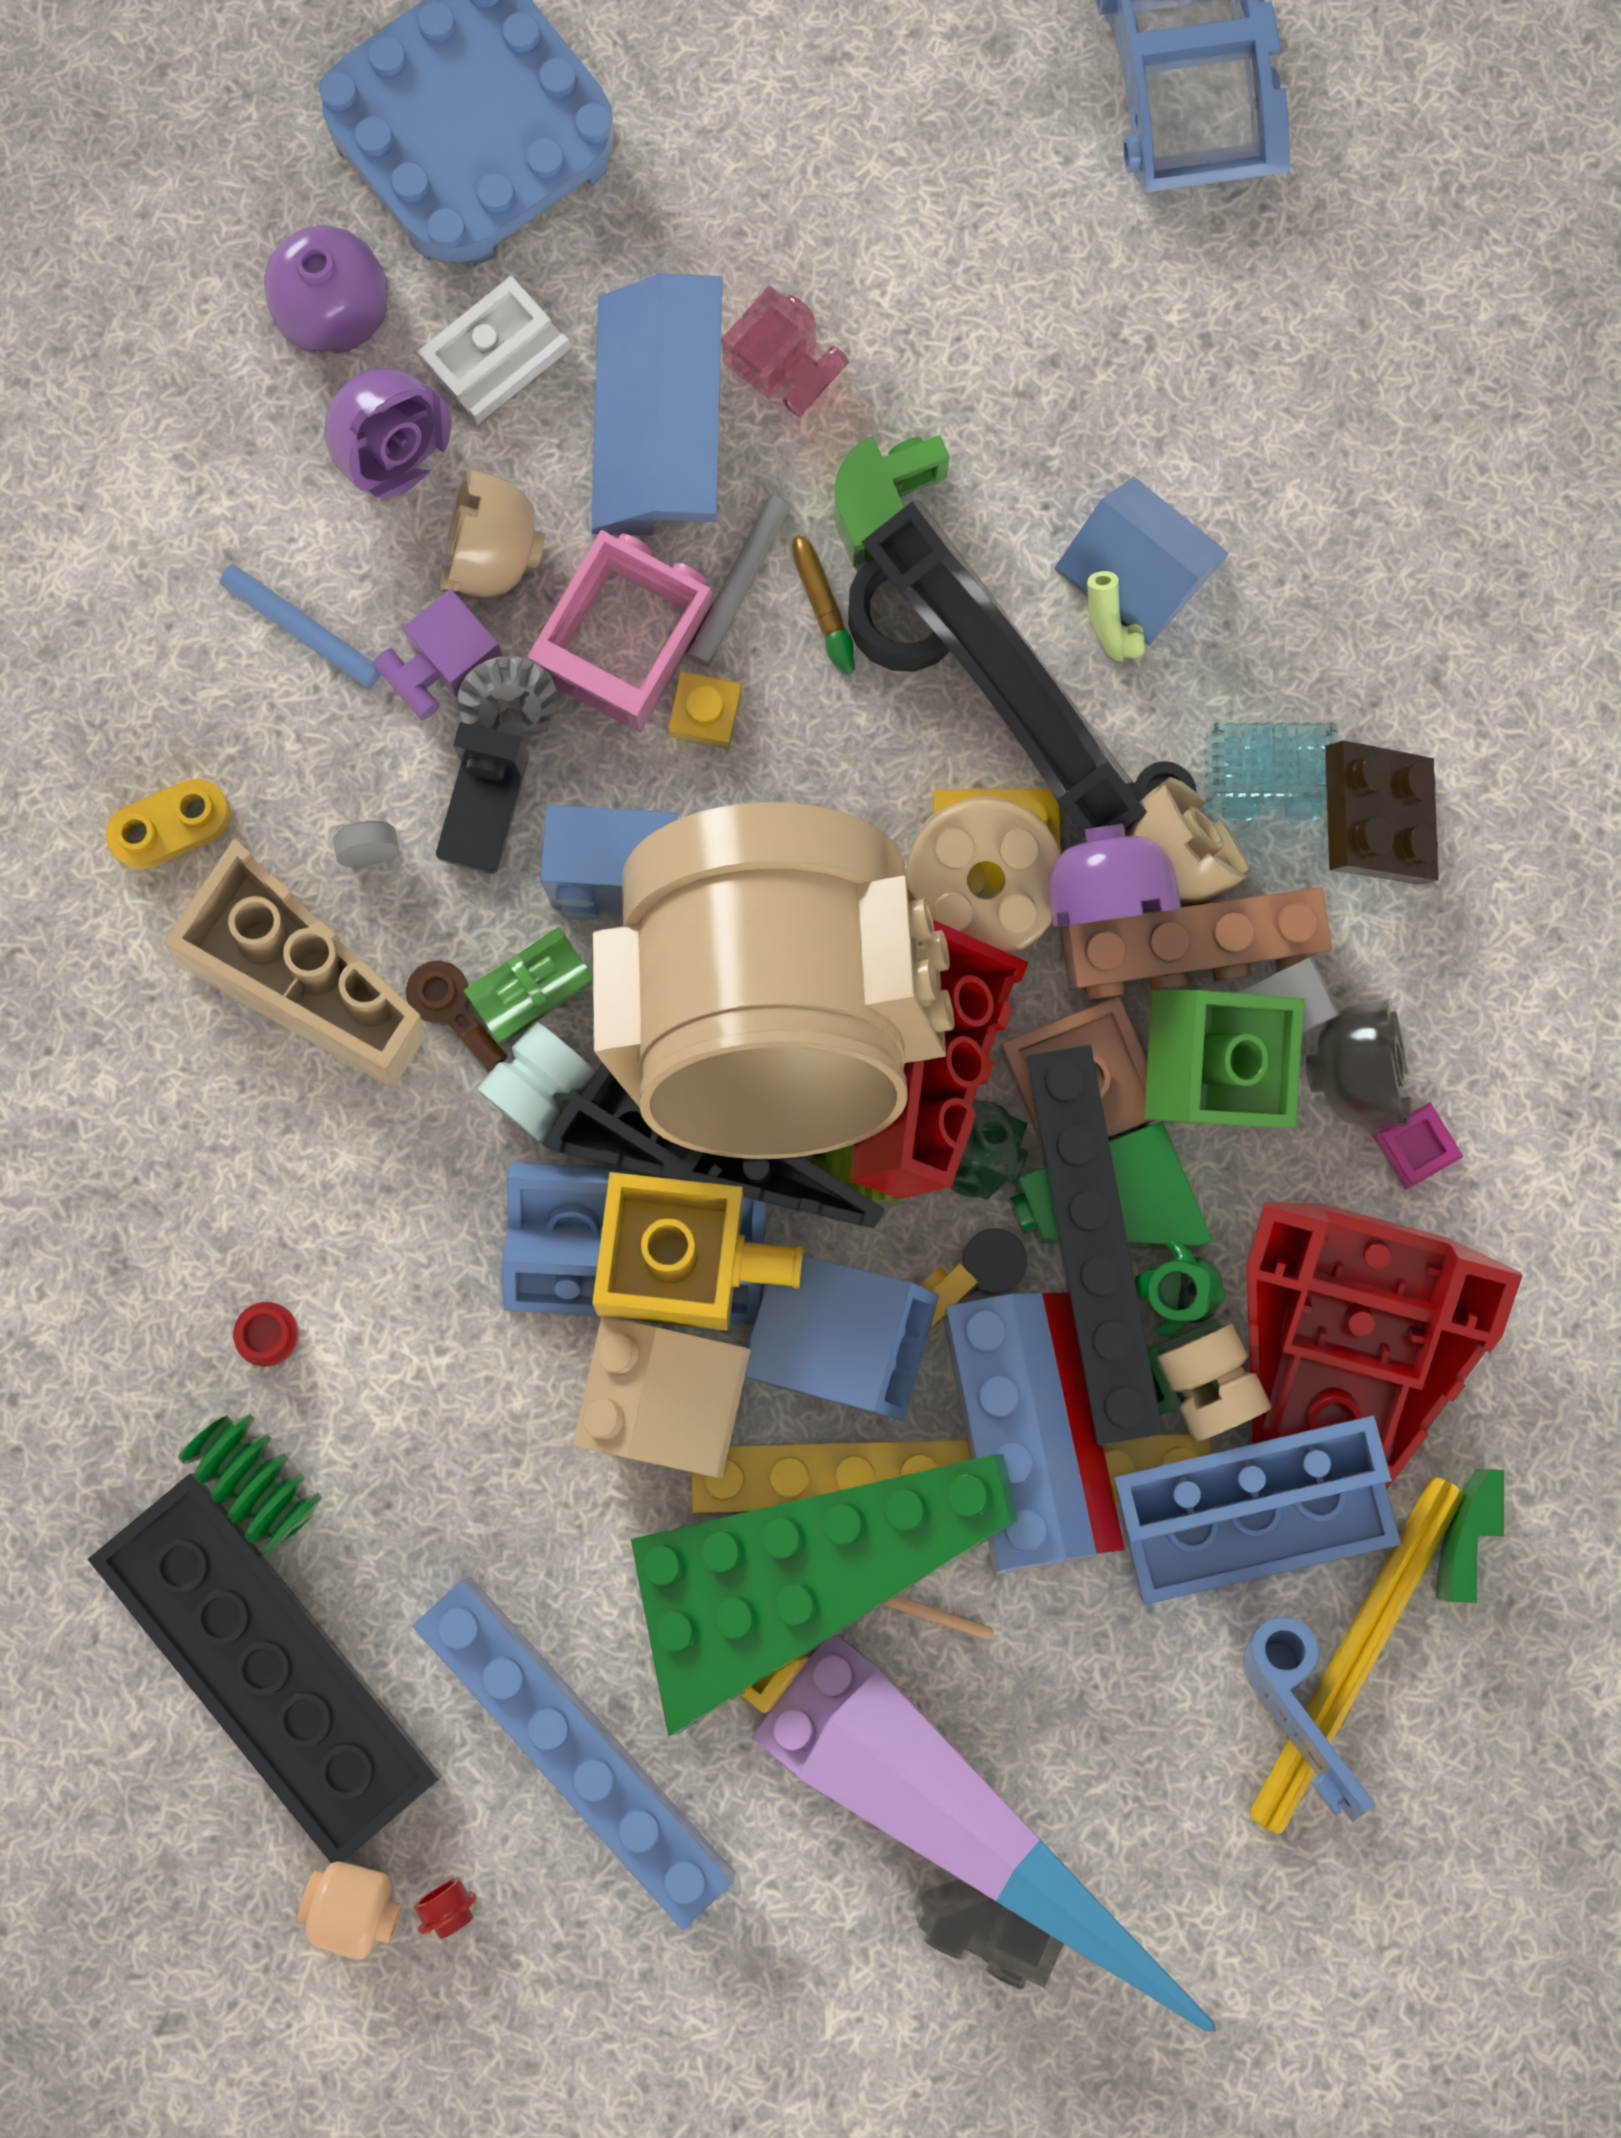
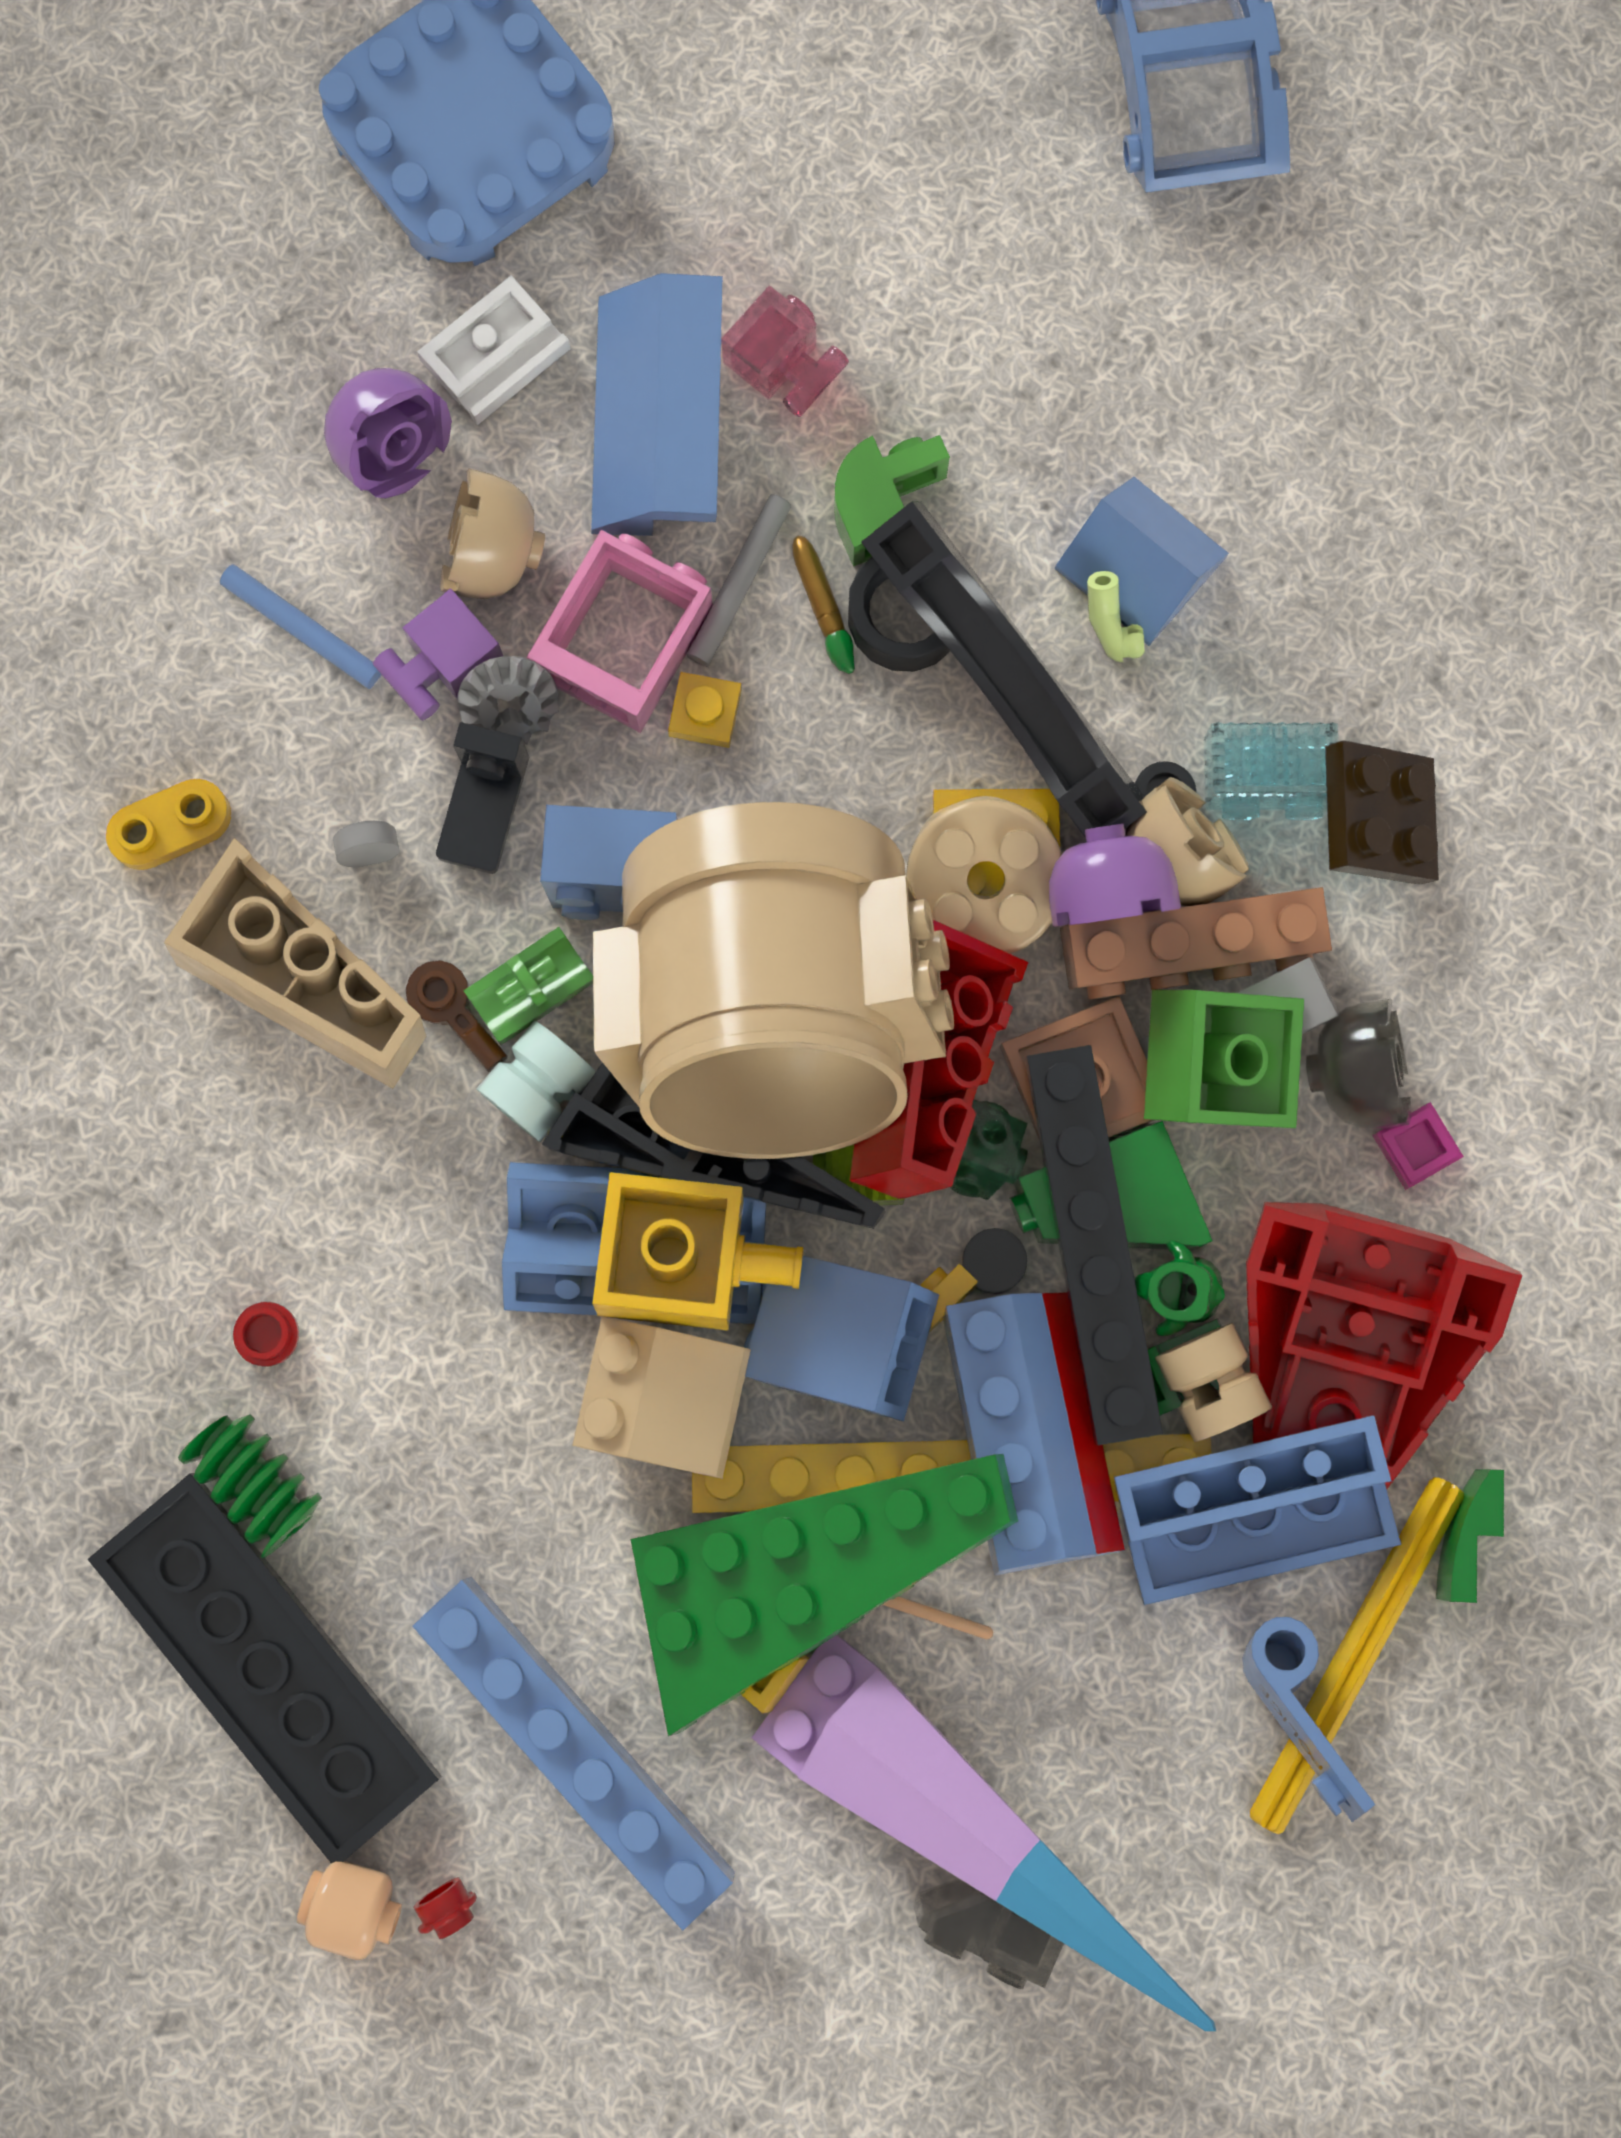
(325, 289): medium lavender cylinder -> none

